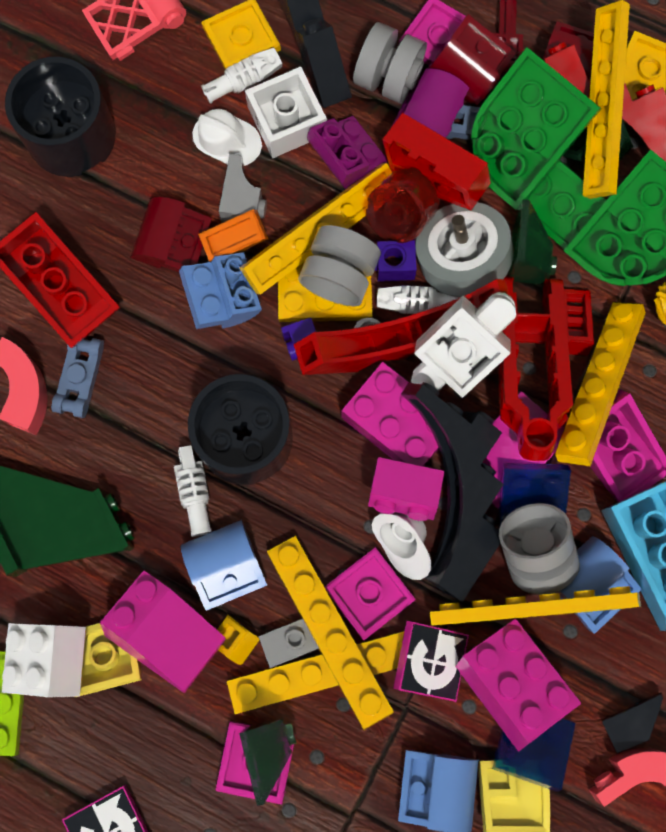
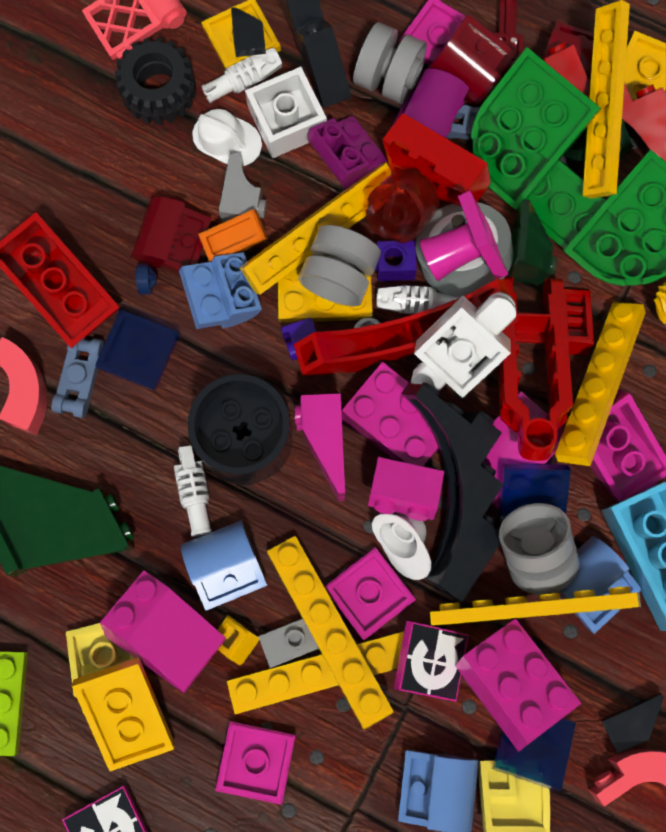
(43, 660): white brick -> none
(60, 115): black brick -> none
(123, 714): none -> yellow plate
(137, 350): none -> clear blue plate
(145, 279): none -> dark blue tile
(150, 60): none -> black tyre
(247, 34): none -> black slope
(266, 754): clear green slope -> none
(321, 425): none -> dark pink slope
(464, 244): none -> dark pink plant

